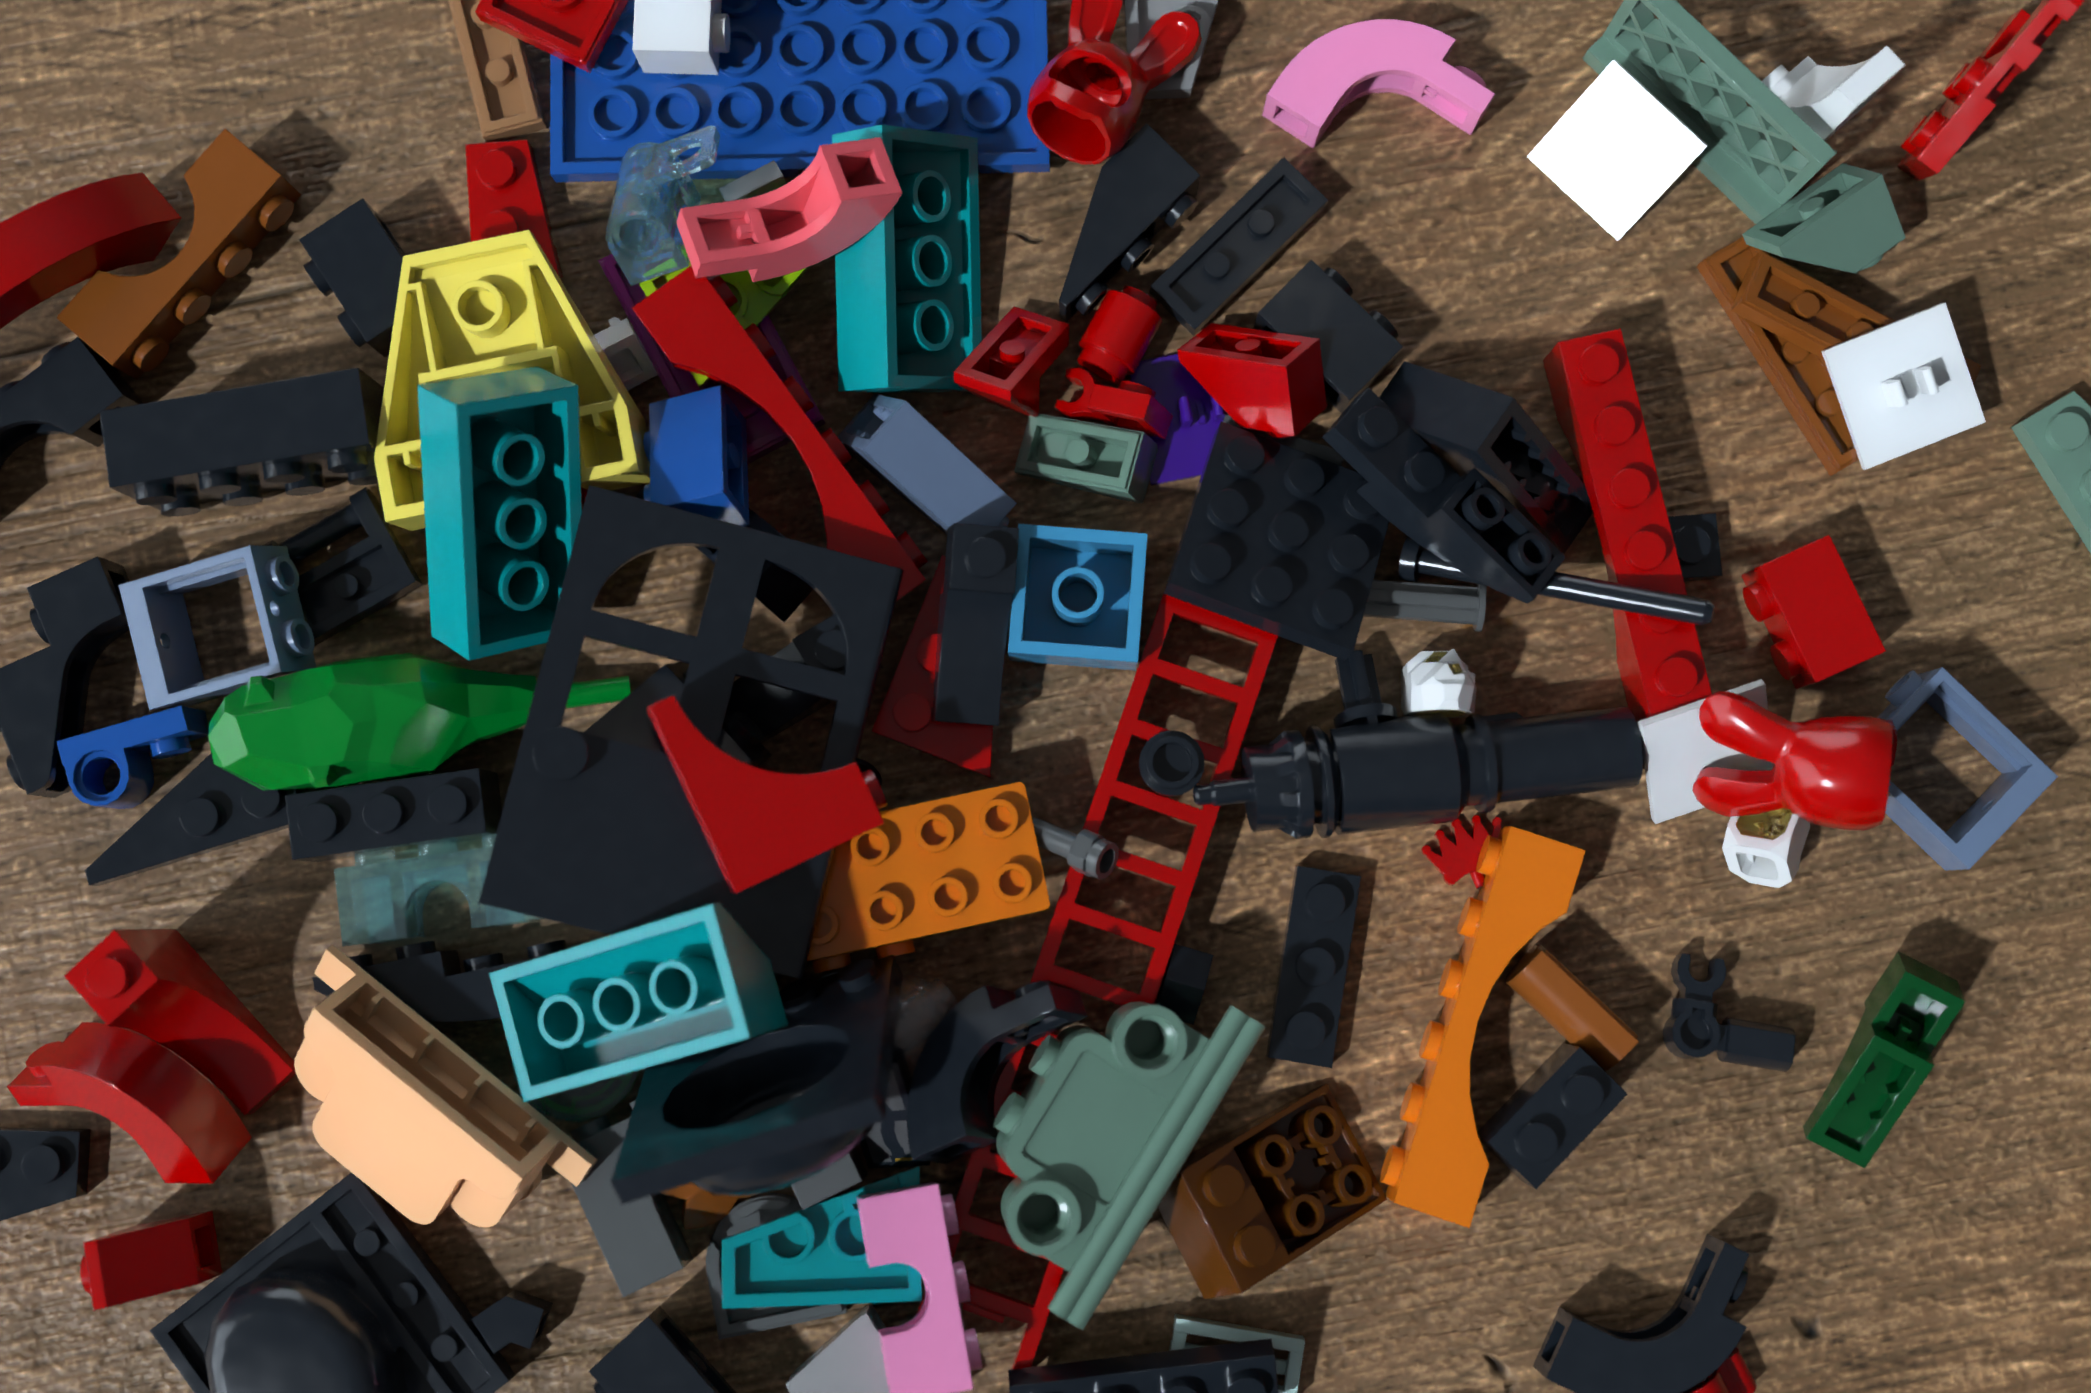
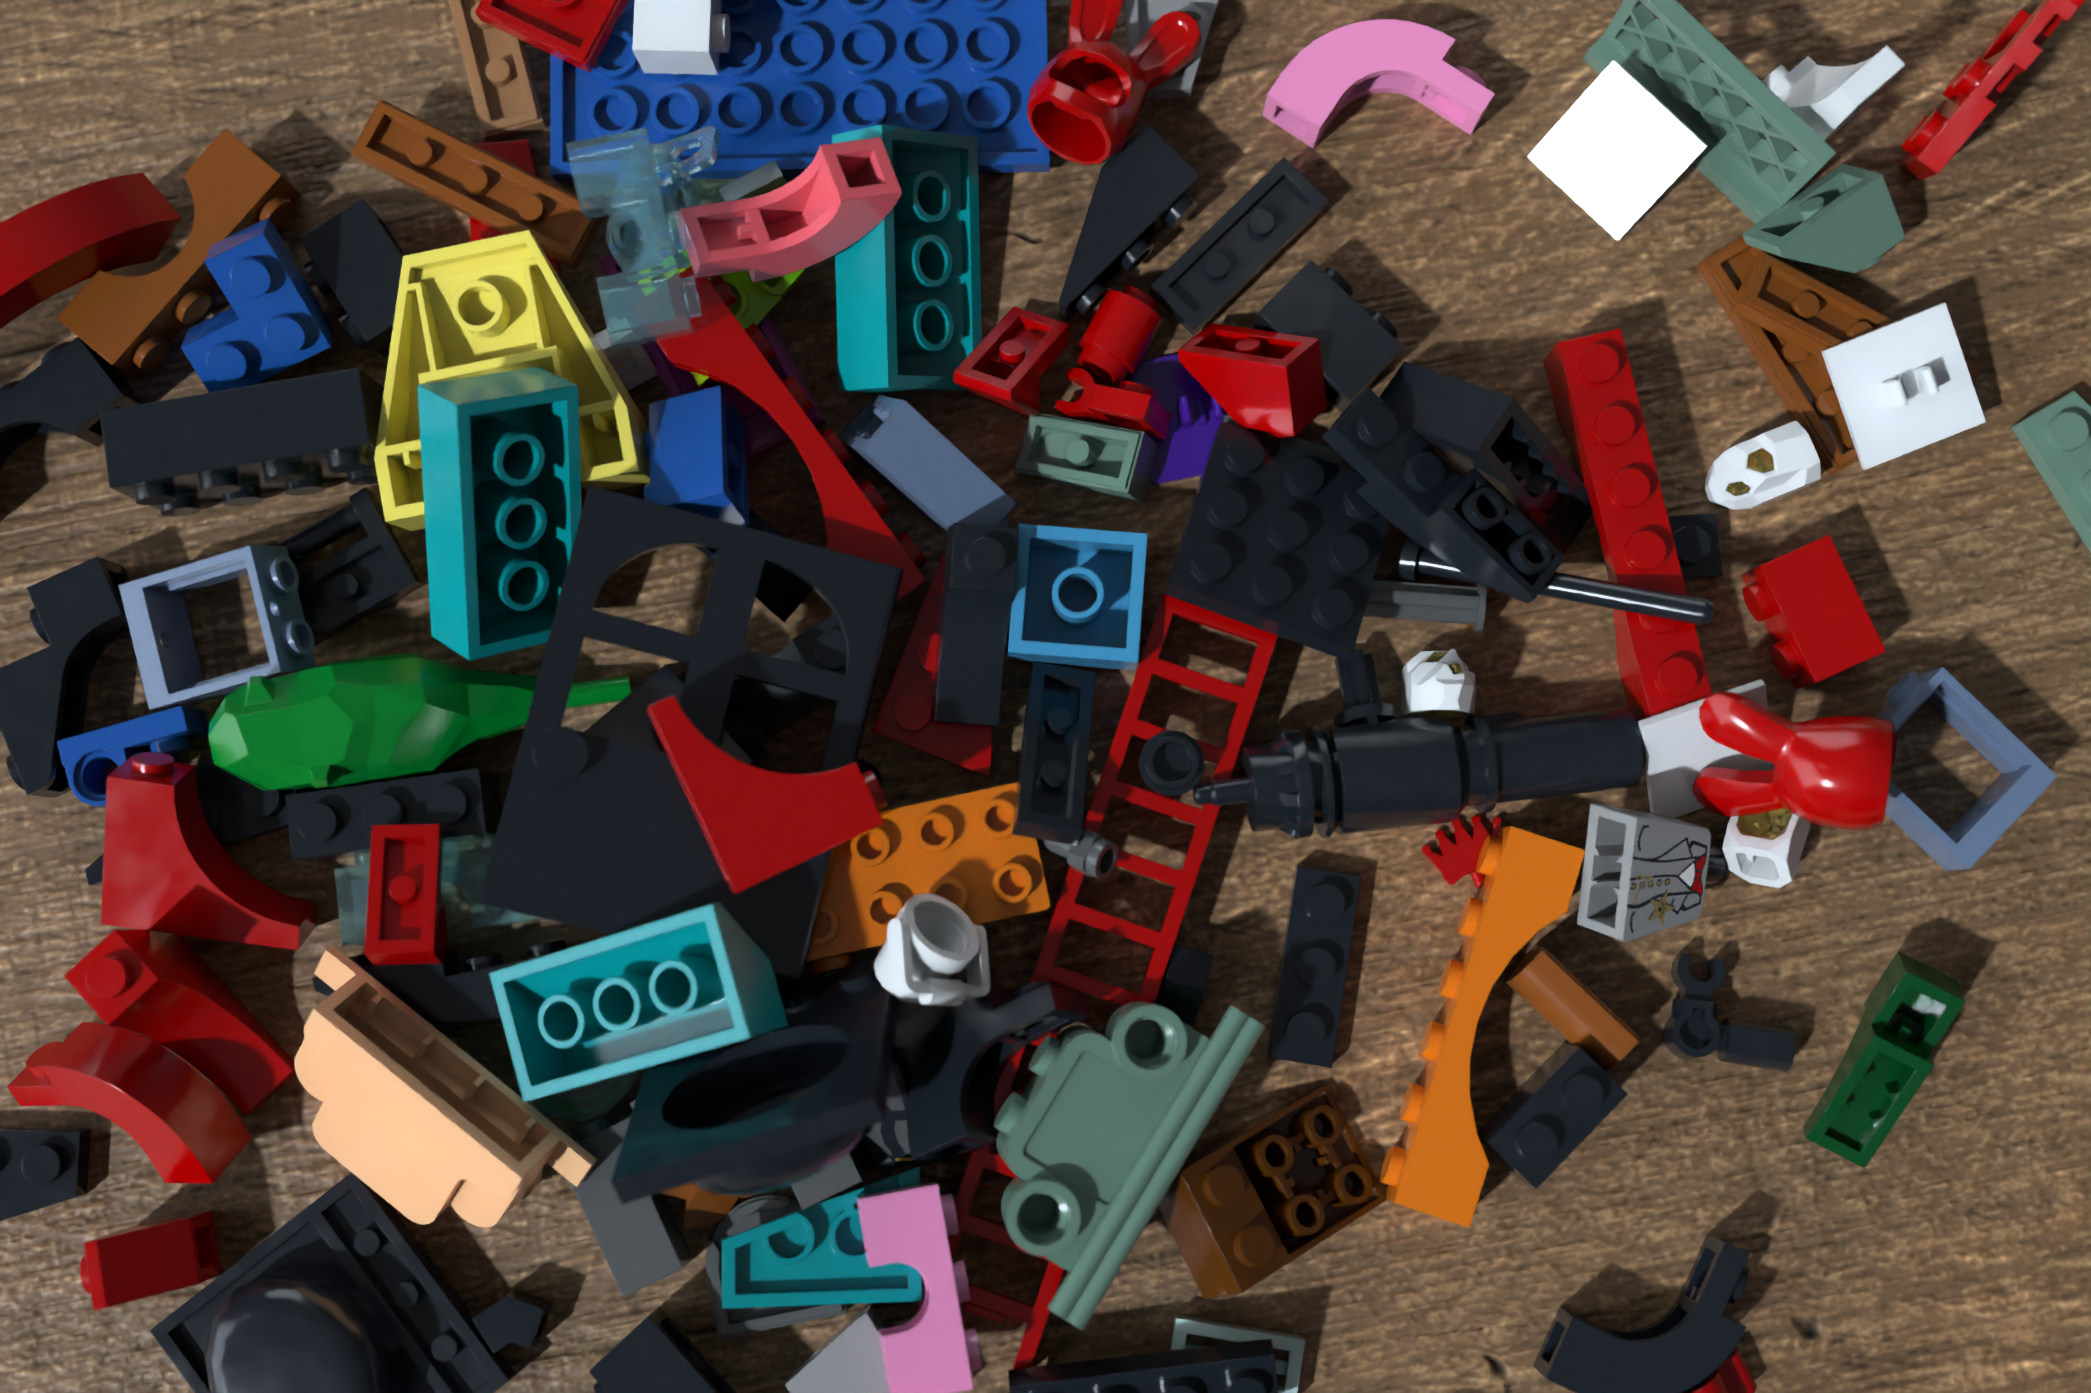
(172, 872): none -> red arch
(271, 318): none -> blue brick
(404, 896): none -> red plate
(475, 182): none -> dark orange tile
(625, 178): none -> clear light blue arch
(927, 947): none -> white piece
(1054, 754): none -> black plate
(1644, 872): none -> light grey torso
(1764, 468): none -> white rock

